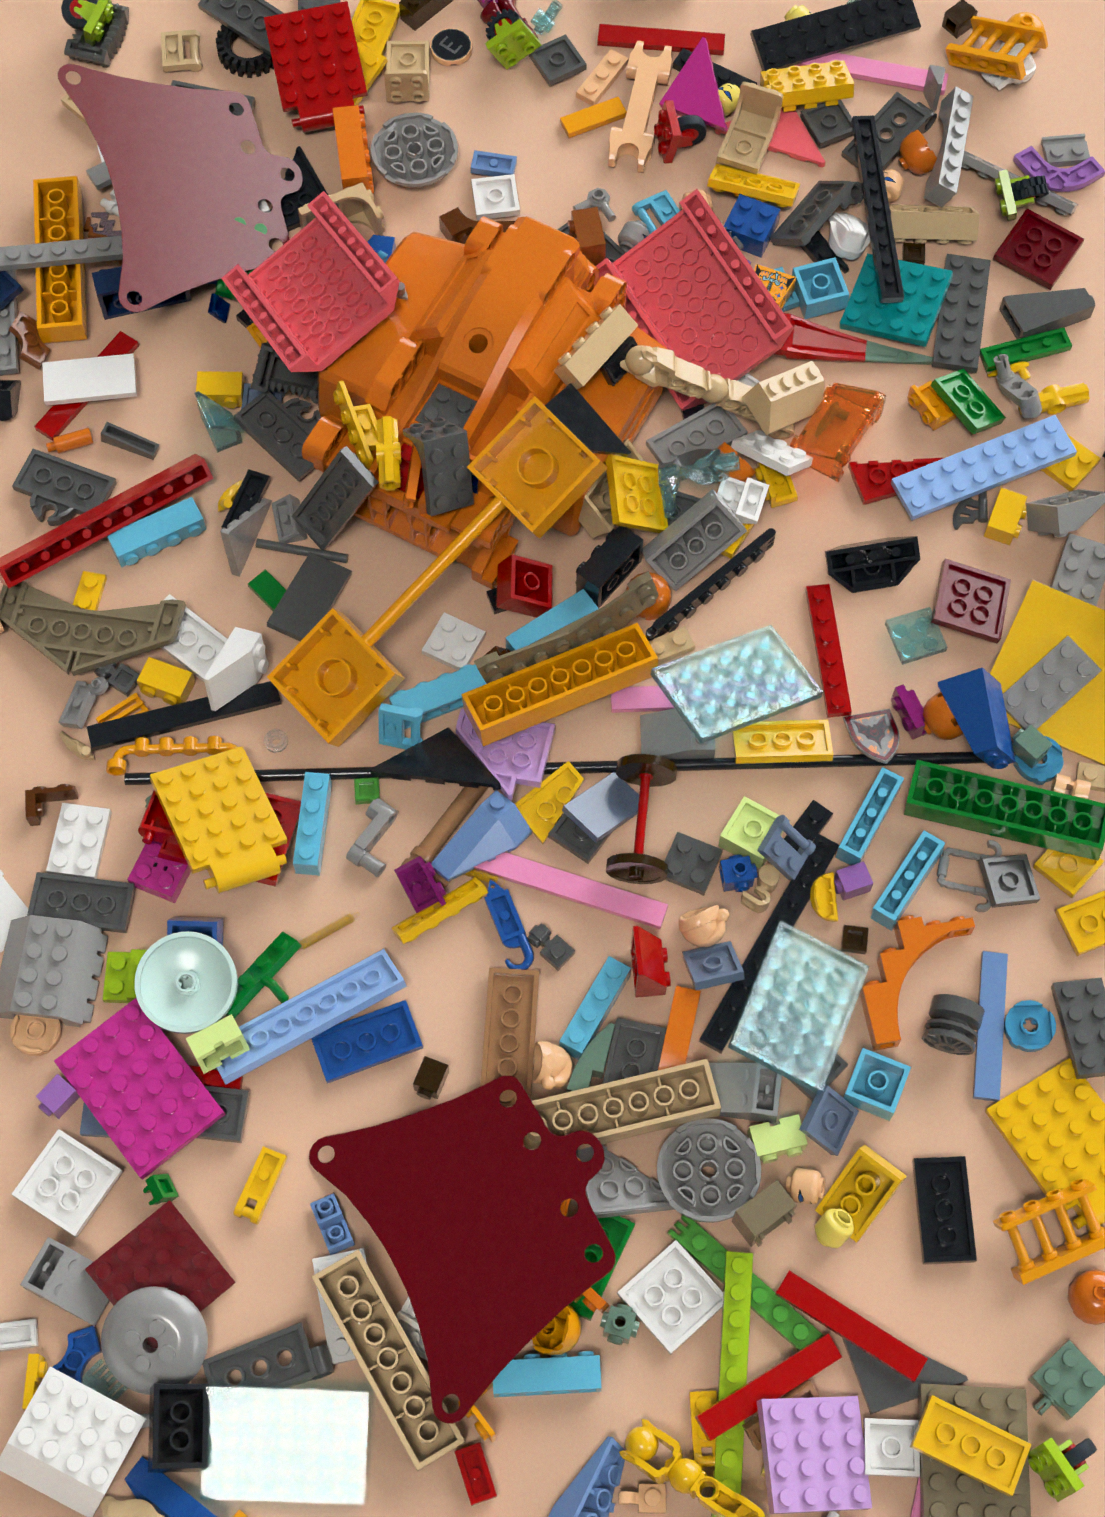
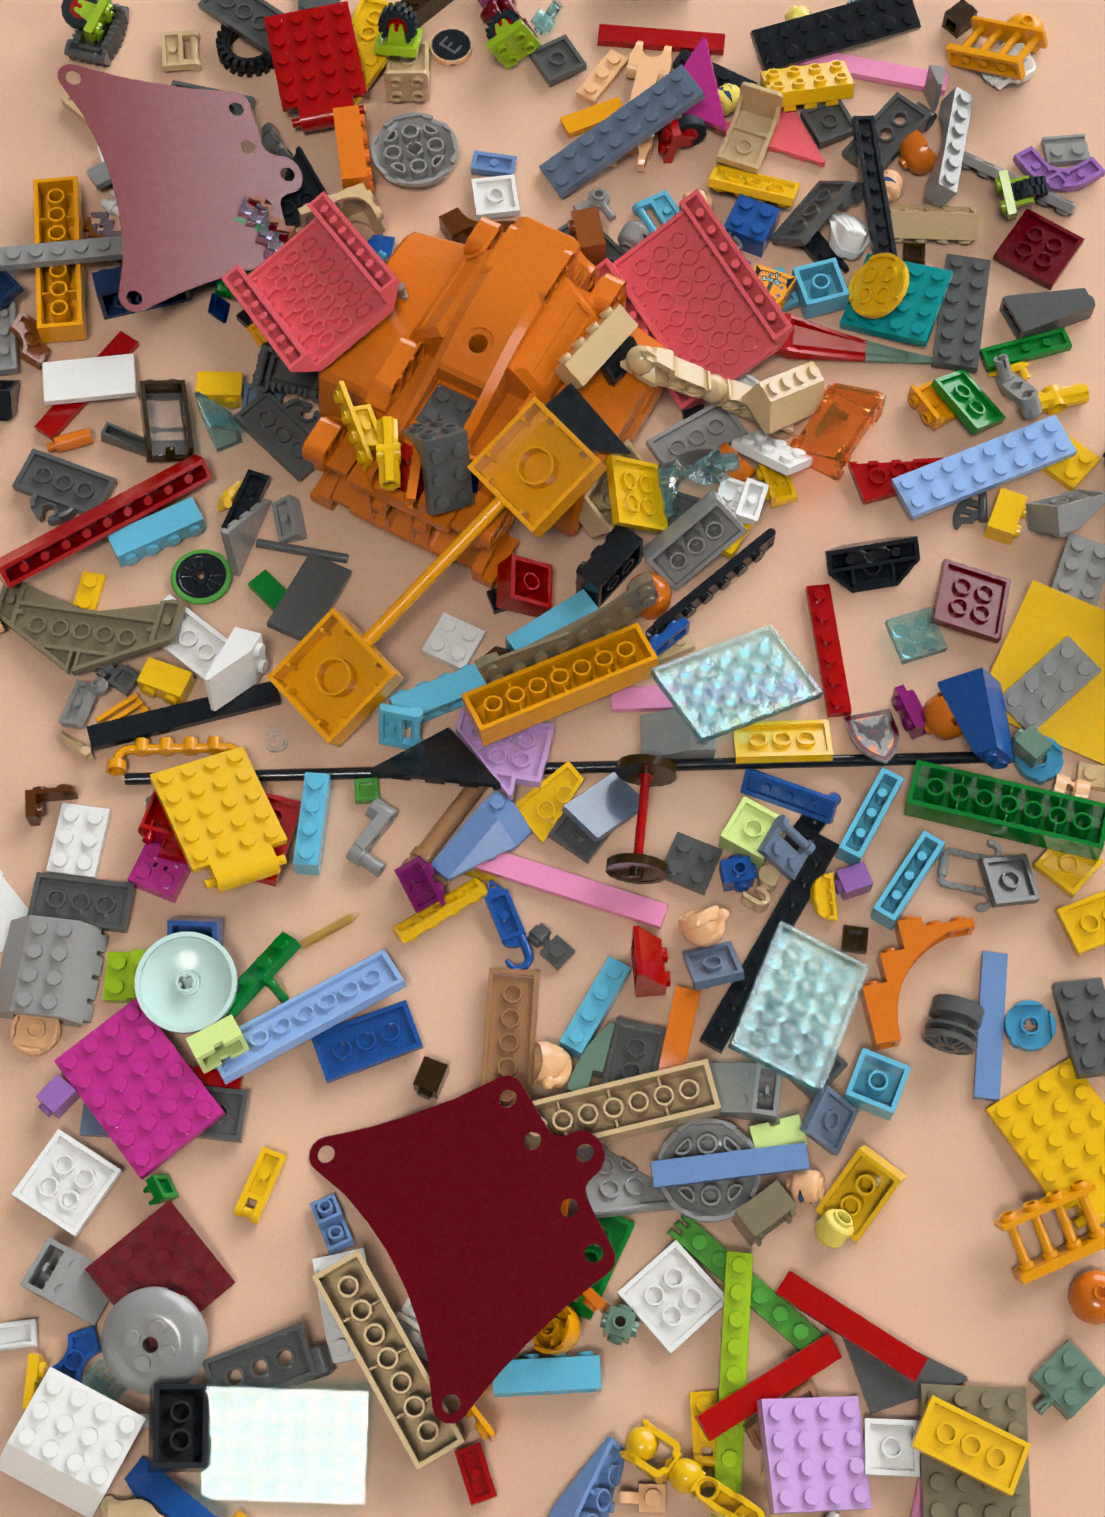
(165, 420): none -> door
(206, 563): none -> black wheel
(265, 220): none -> clear purple piece
(273, 142): none -> dark grey bar
(335, 498): dark grey plate -> none
(398, 32): none -> plate
(622, 131): none -> sand blue plate
(673, 633): none -> blue plate
(729, 1165): none -> medium blue tile
(790, 796): none -> blue piece
(878, 286): none -> yellow tile
(944, 1210): black plate -> none
(1061, 1465): lime plate -> none

